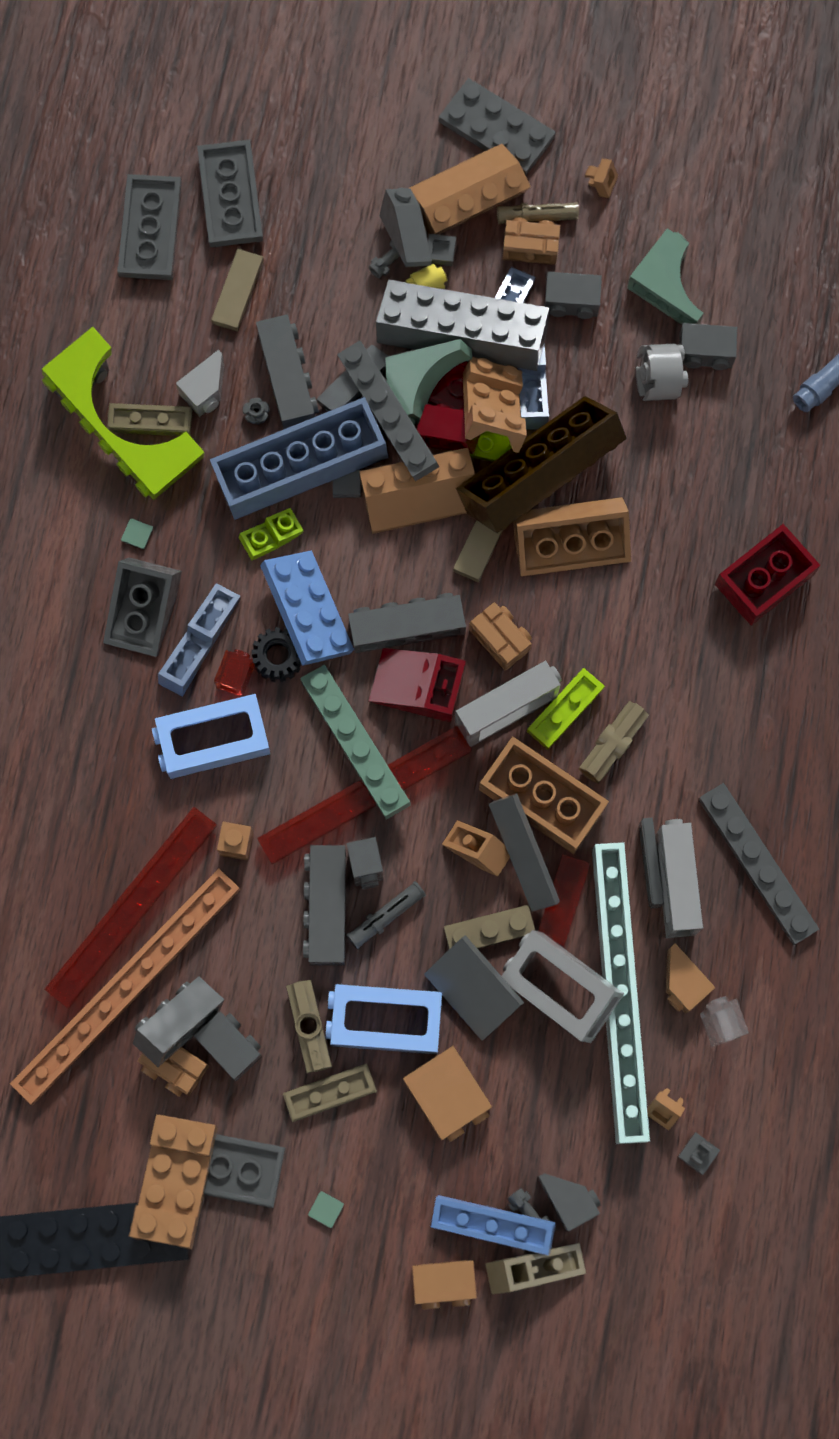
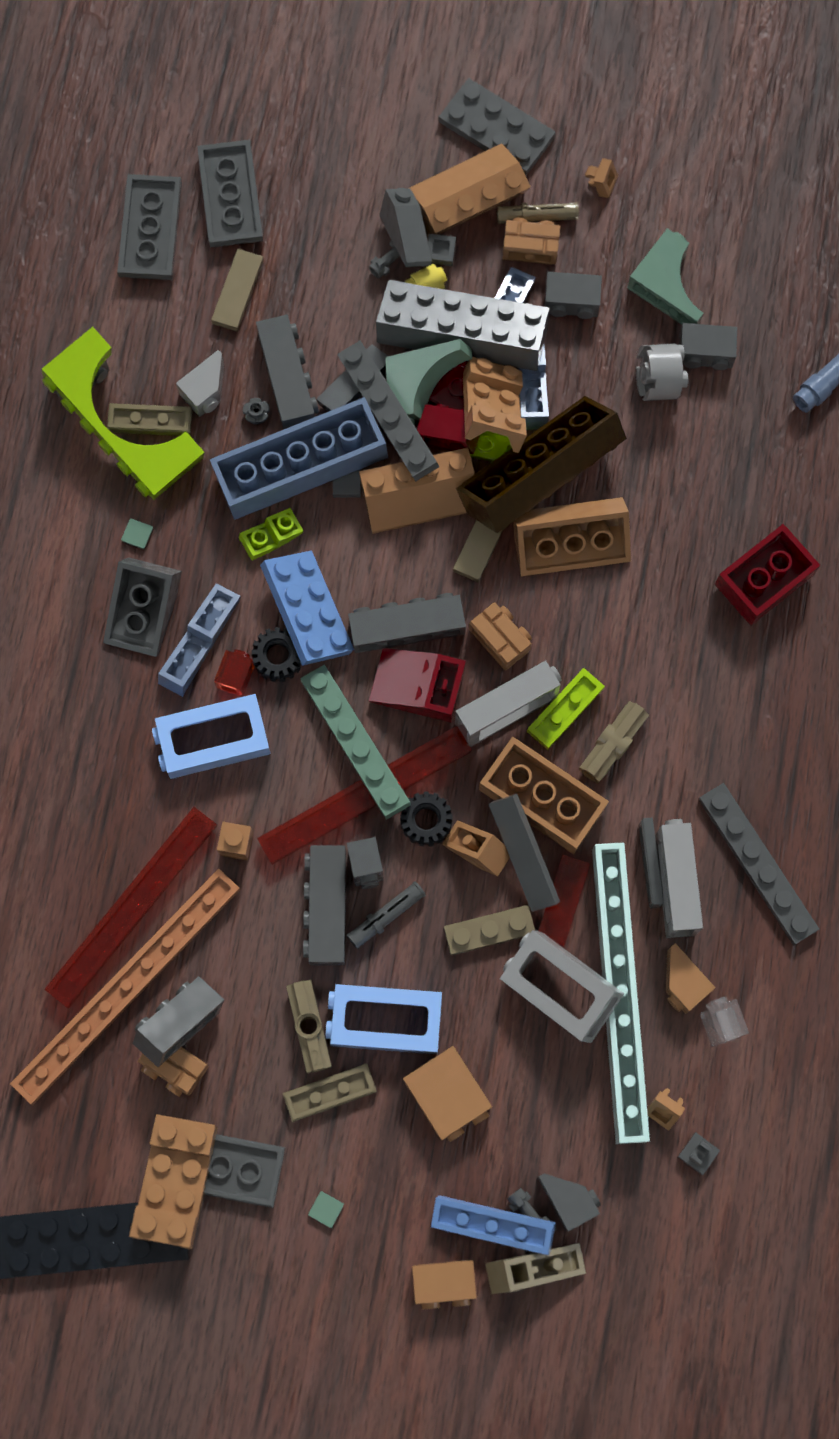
(228, 1045): dark grey brick -> none
(433, 835): none -> black tyre
(474, 988): dark grey tile -> none

